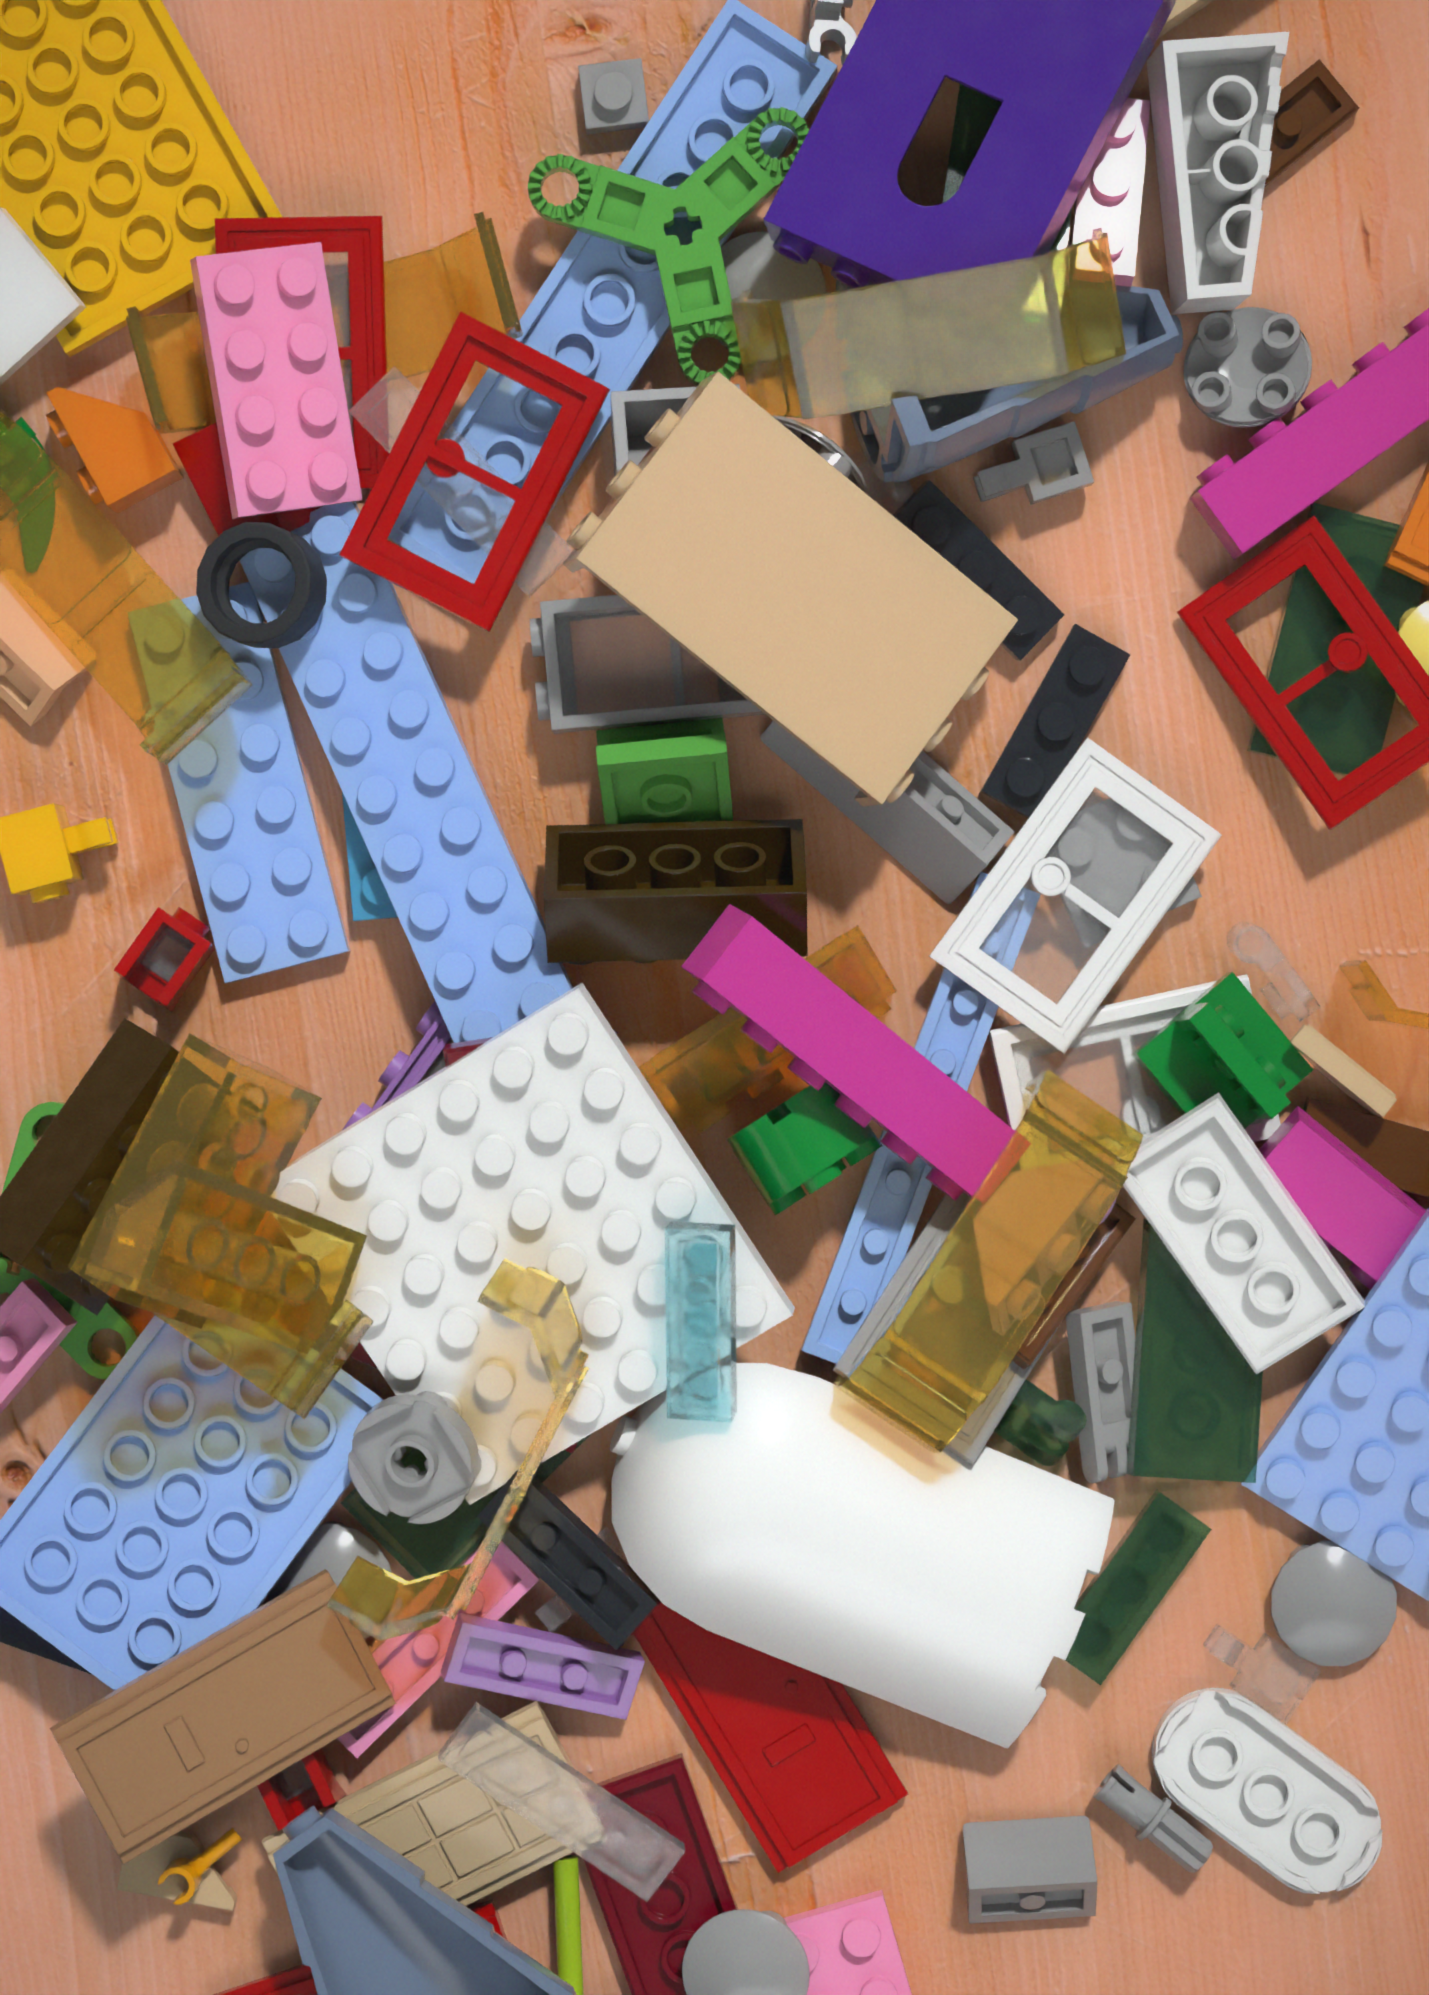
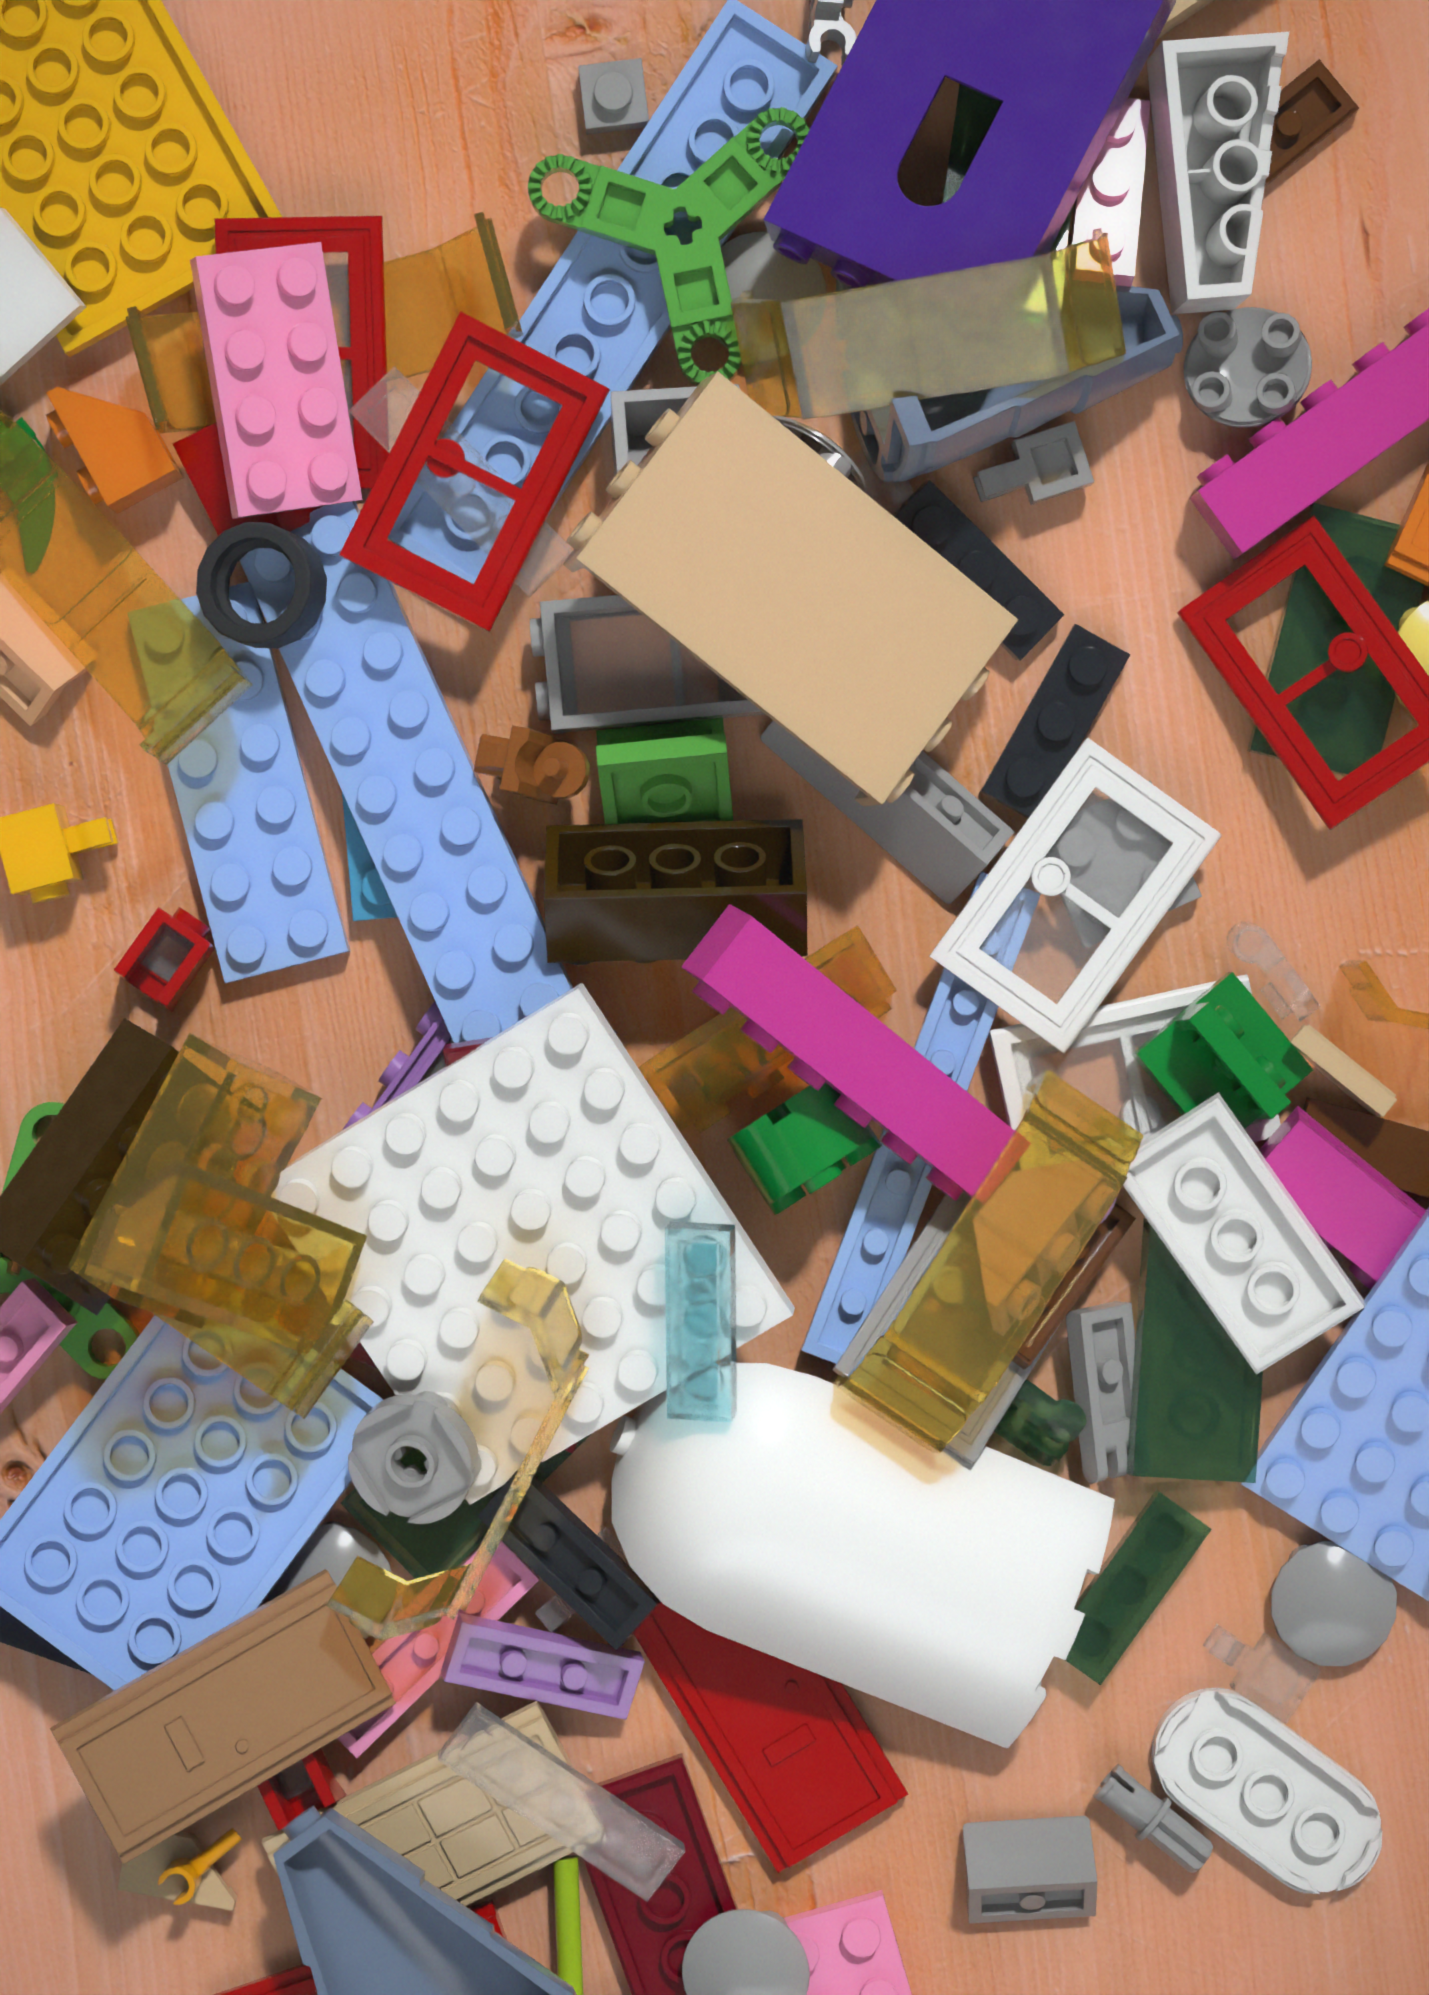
(533, 764): none -> dark orange hips

